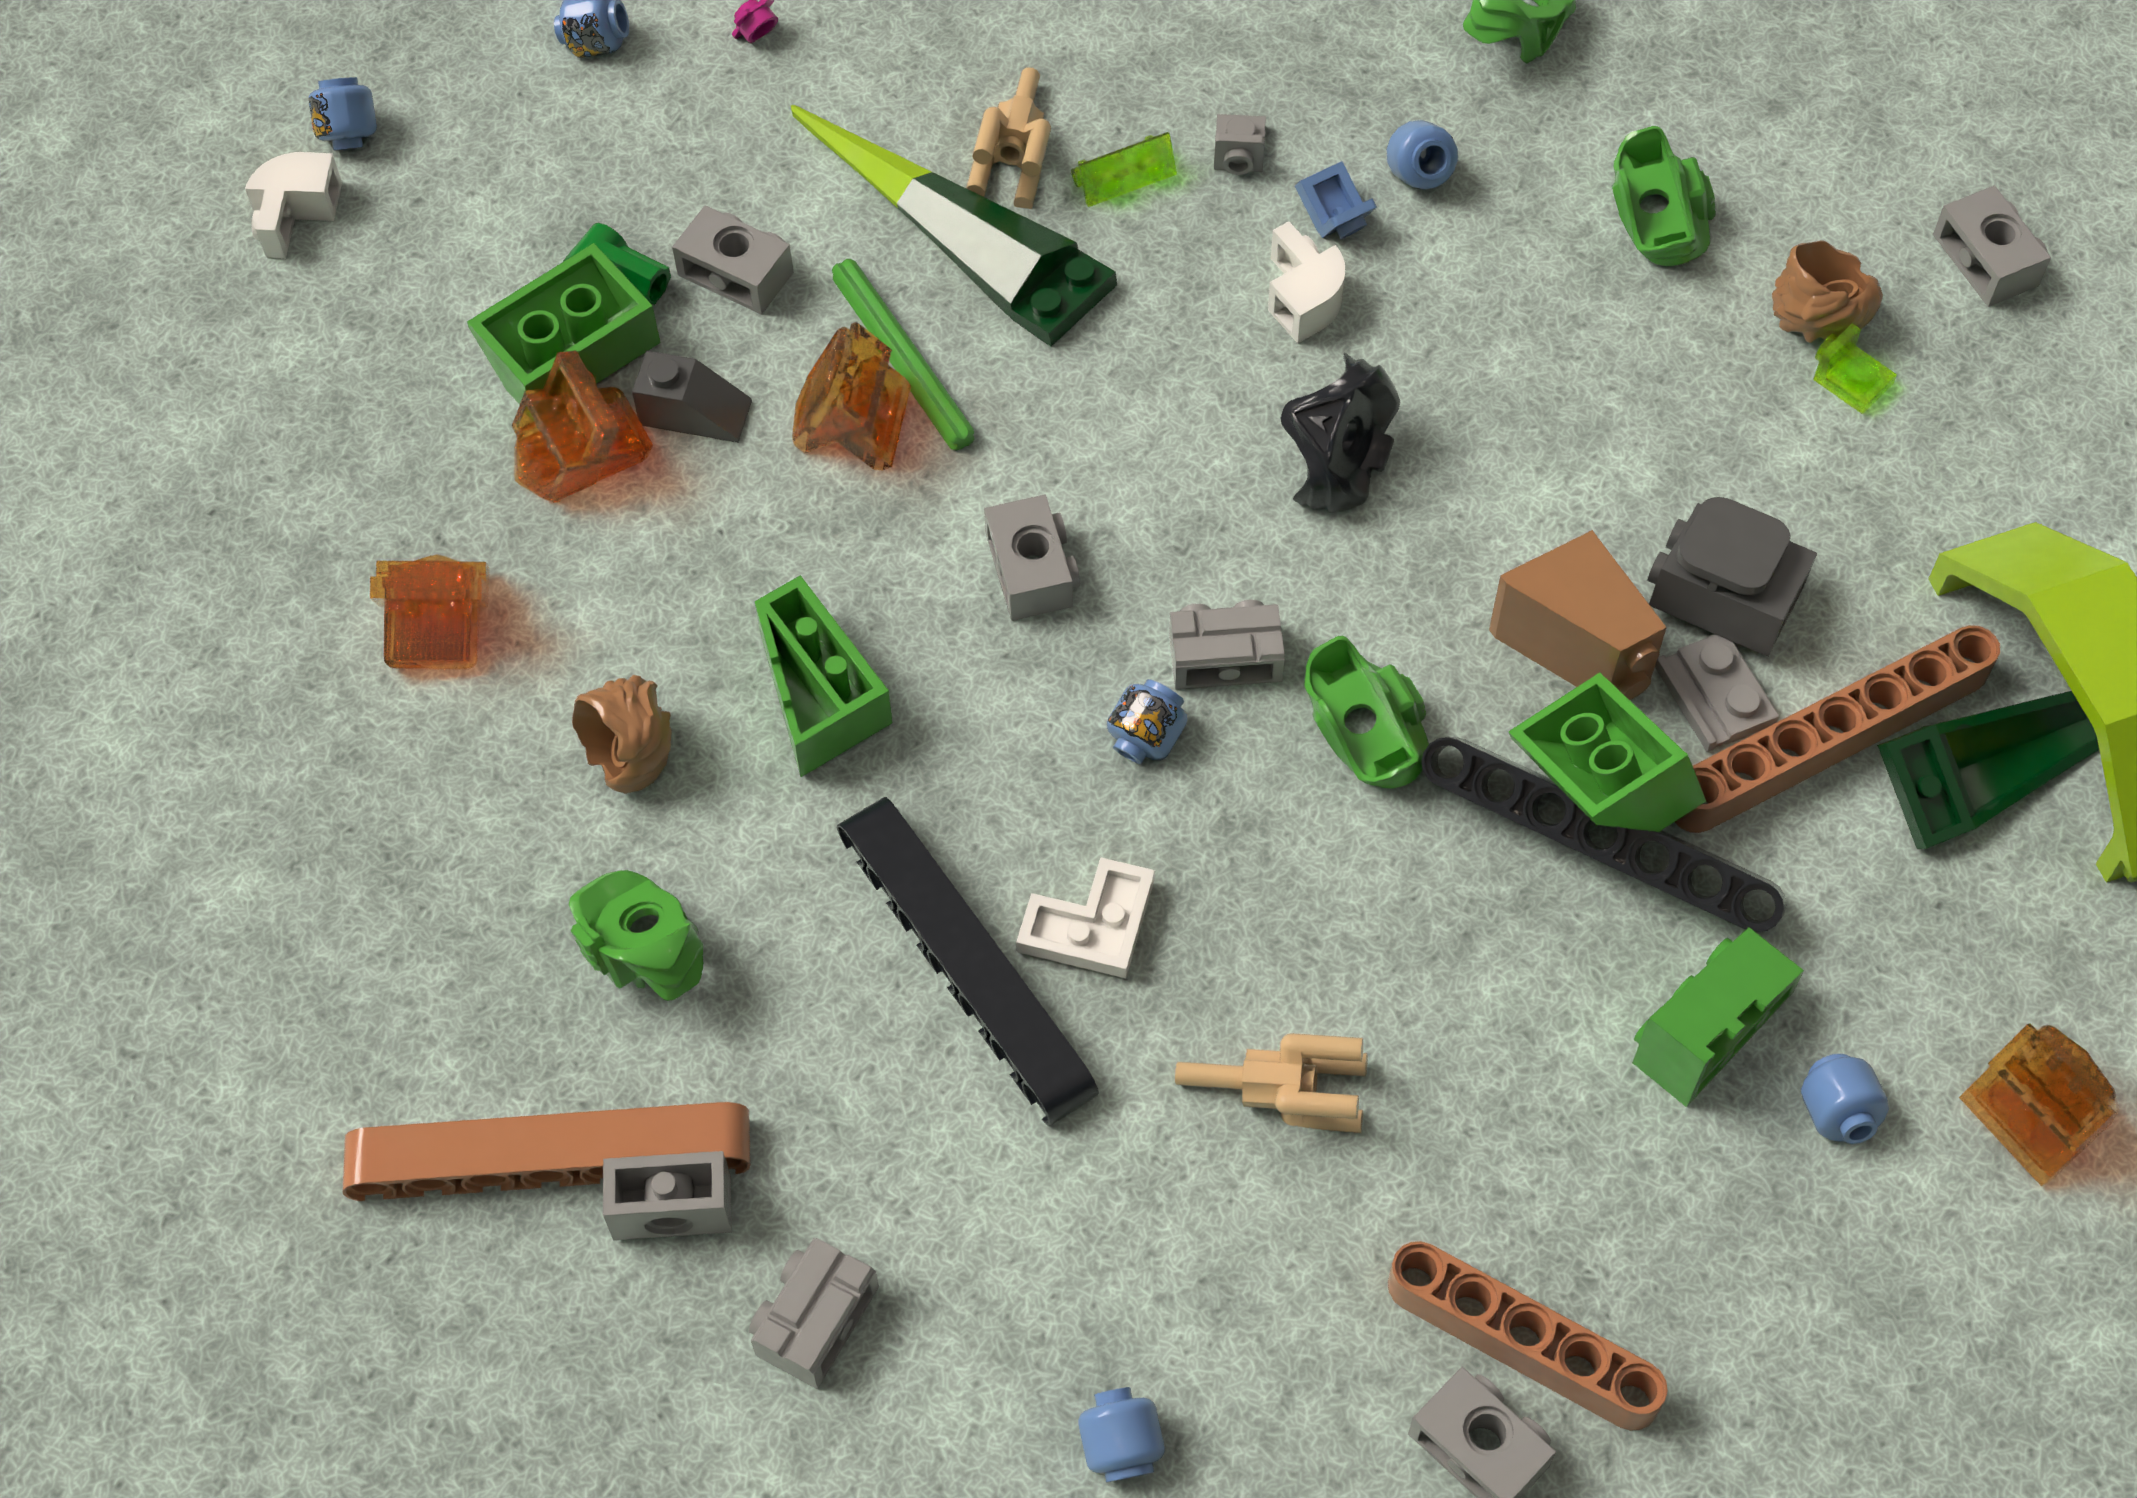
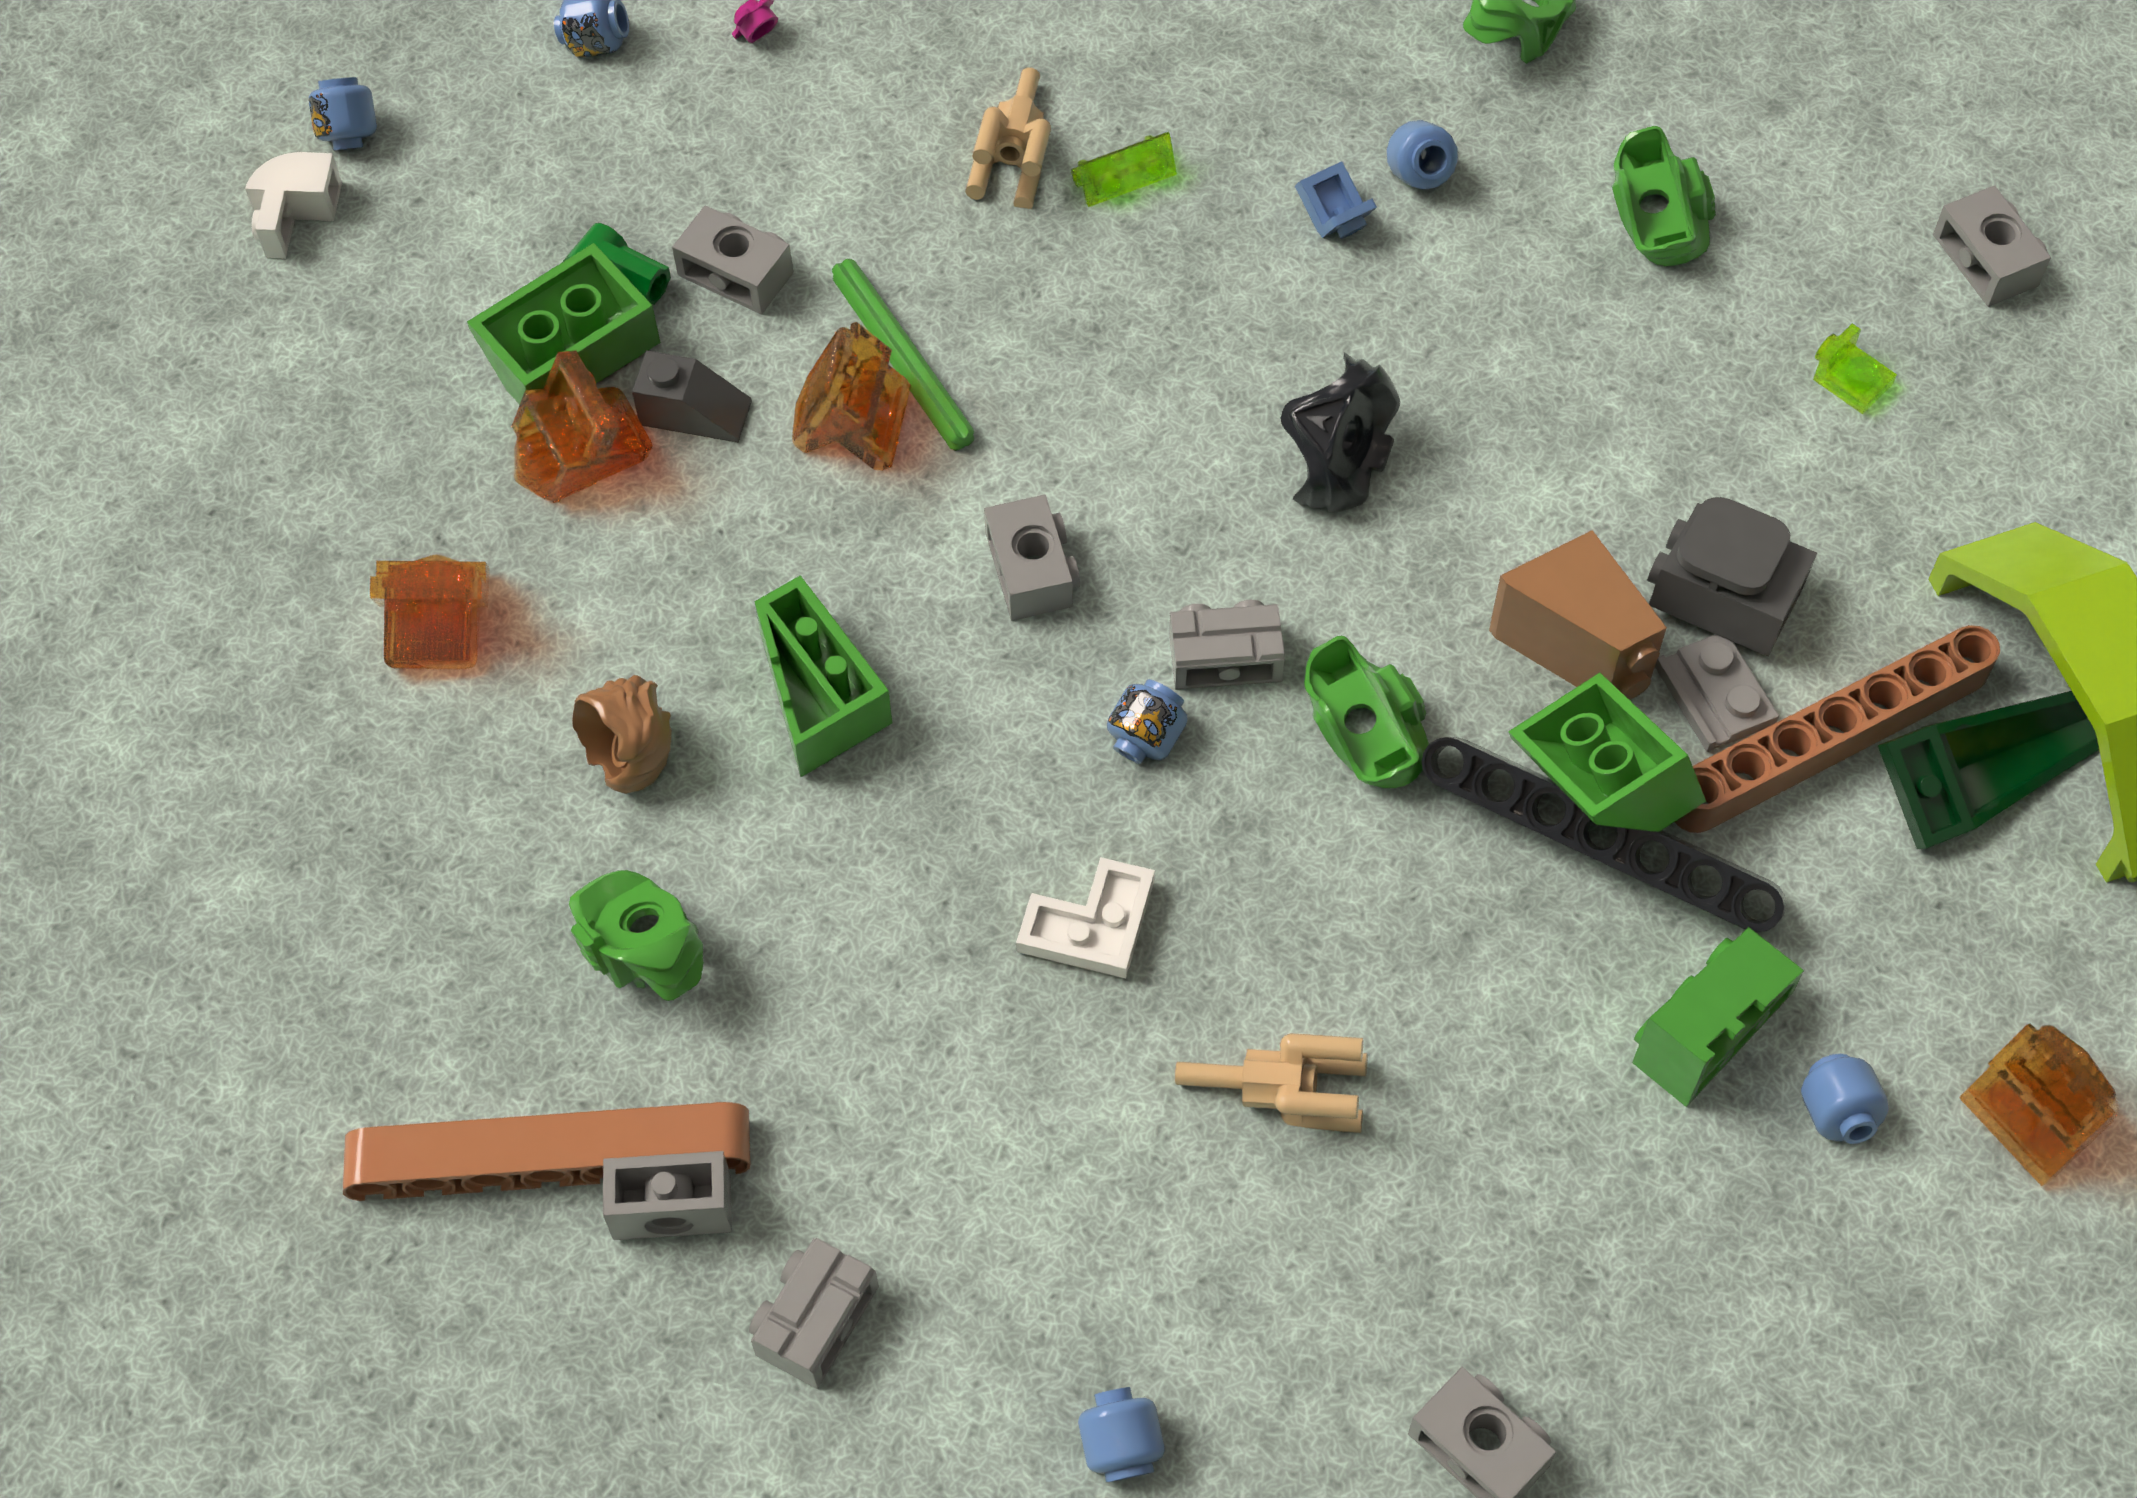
(978, 970): black beam -> none
(1015, 261): dark green plate -> none
(1239, 143): light grey bracket -> none
(1311, 286): white brick -> none
(1557, 1336): nougat beam -> none
(1824, 292): medium nougat hair -> none

